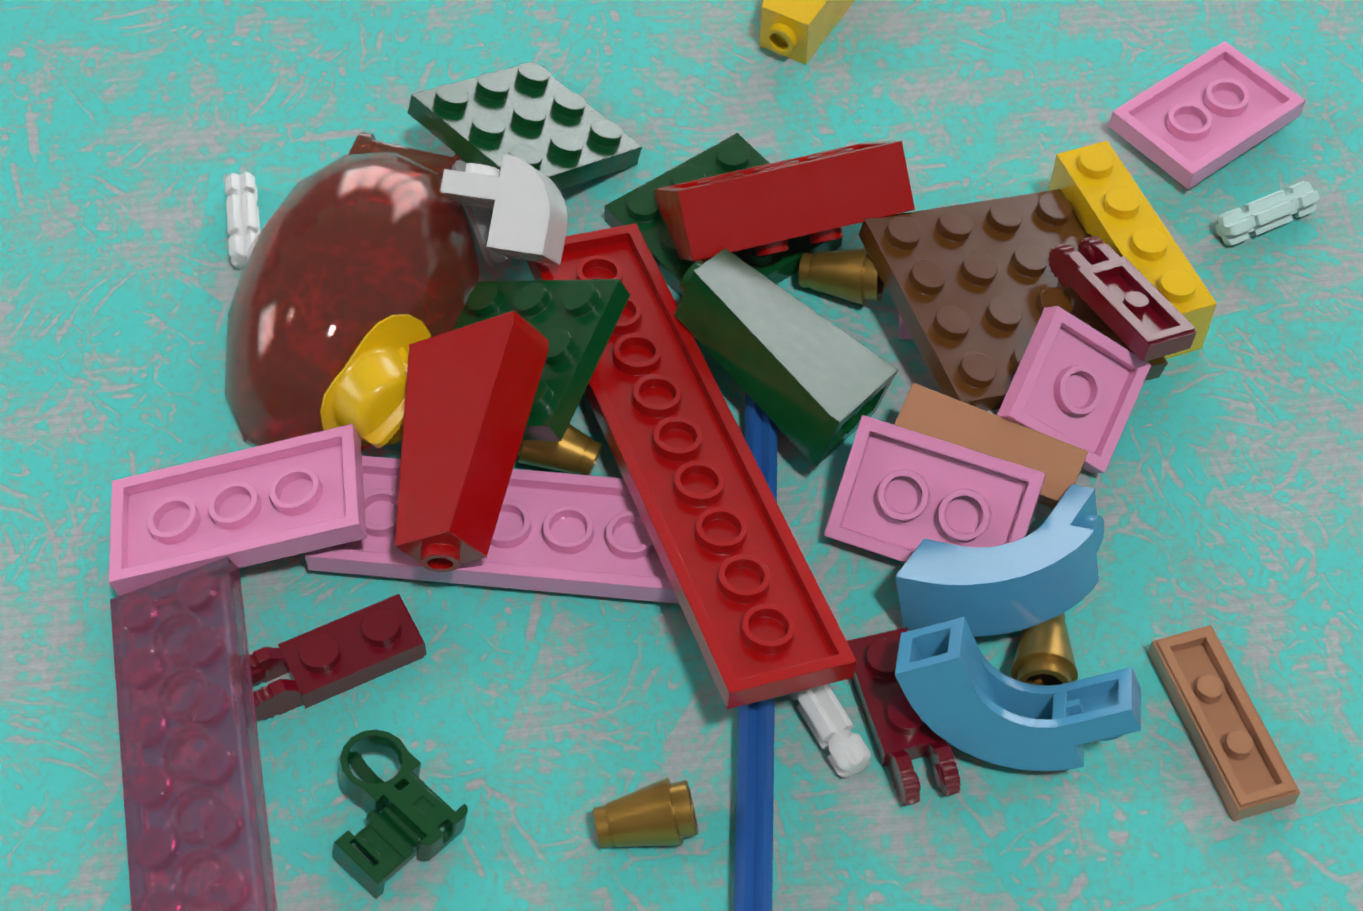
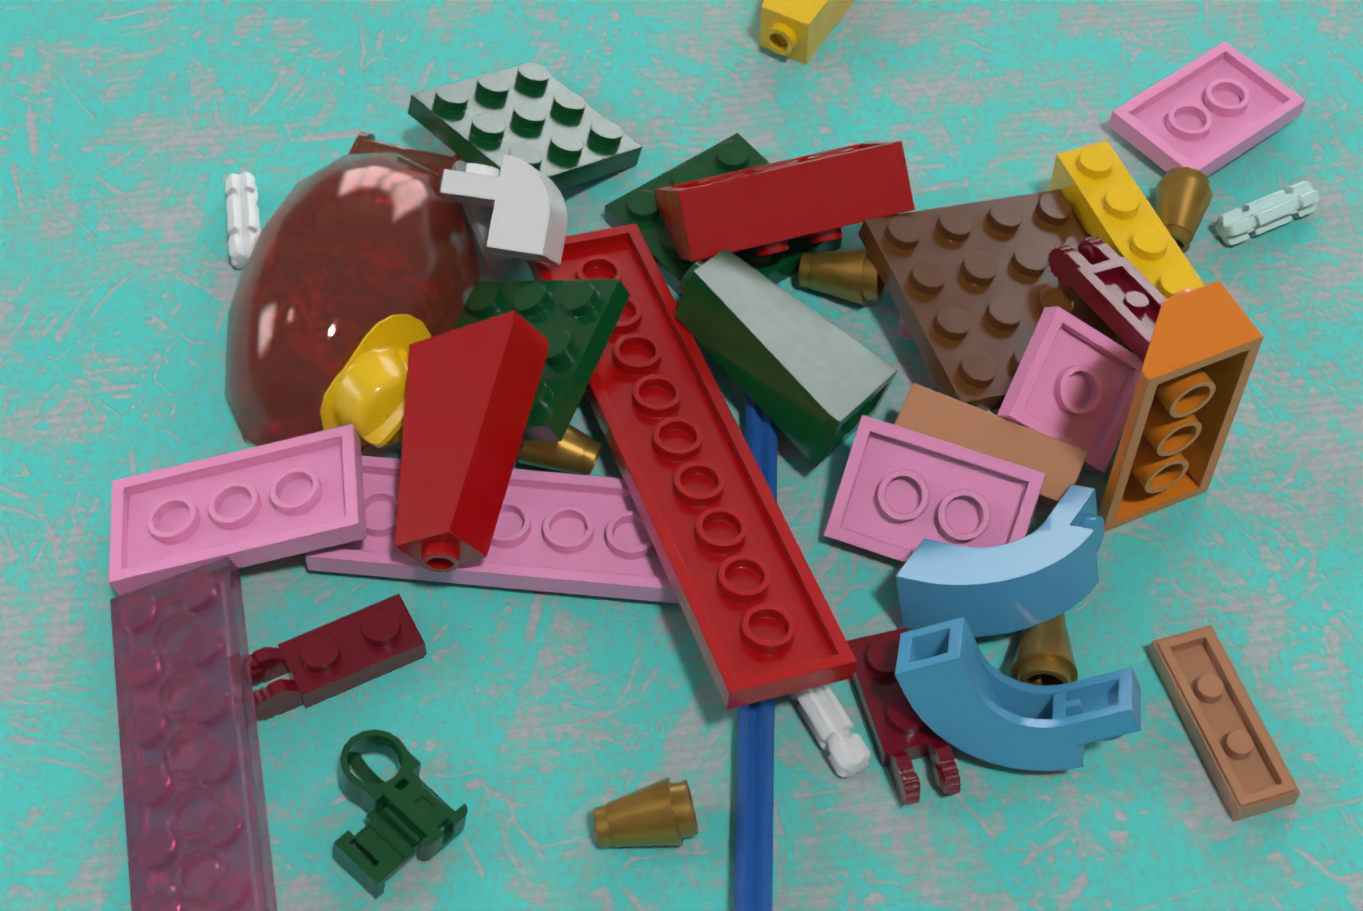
(1181, 403): none -> orange slope
(1182, 202): none -> pearl gold cone

